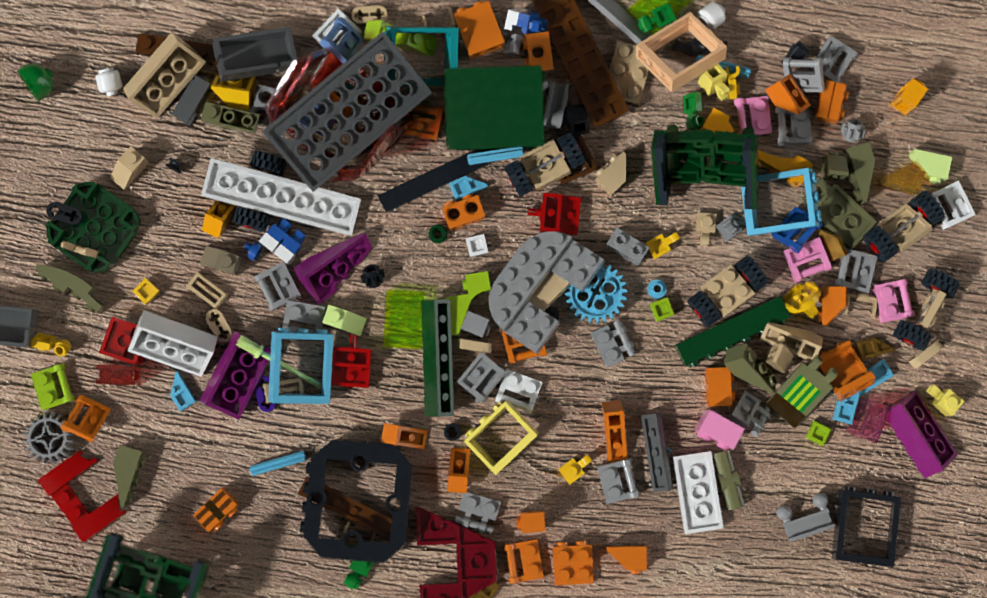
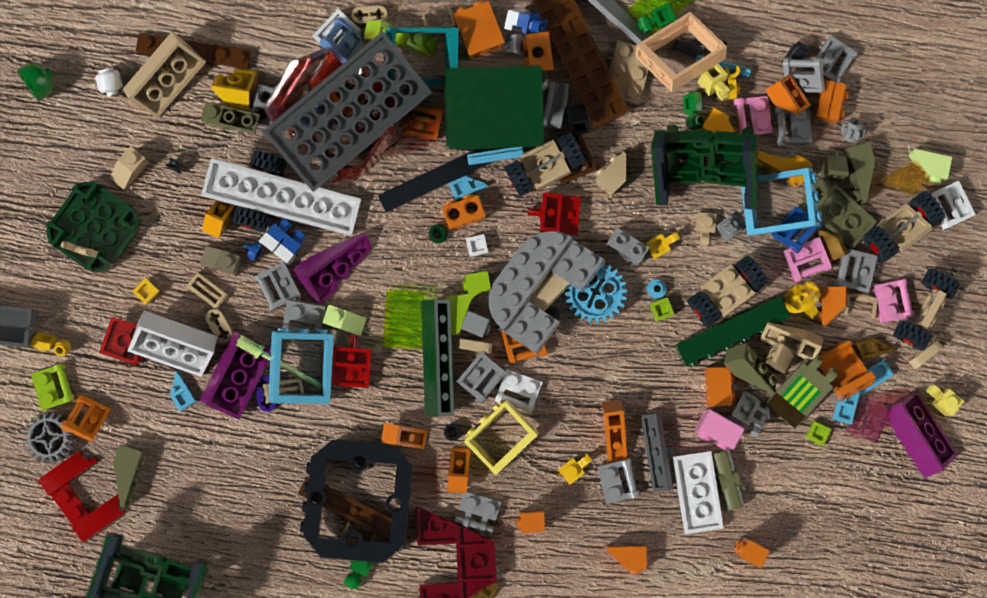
(63, 217): black beam -> none
(66, 281): olive slope -> none
(118, 375): clear red brick -> none
(192, 100): dark grey window -> none
(216, 510): brick -> none
(254, 53): dark grey piece -> none
(277, 463): medium azure axle -> none
(372, 276): black gear -> none
(530, 561): orange plate -> none
(573, 563): orange plate -> none
(607, 345): light grey plate -> none
(712, 15): white head -> none
(751, 552): none -> orange brick
(808, 524): light grey gear -> none
(839, 530): black window -> none
(909, 96): light orange brick -> none

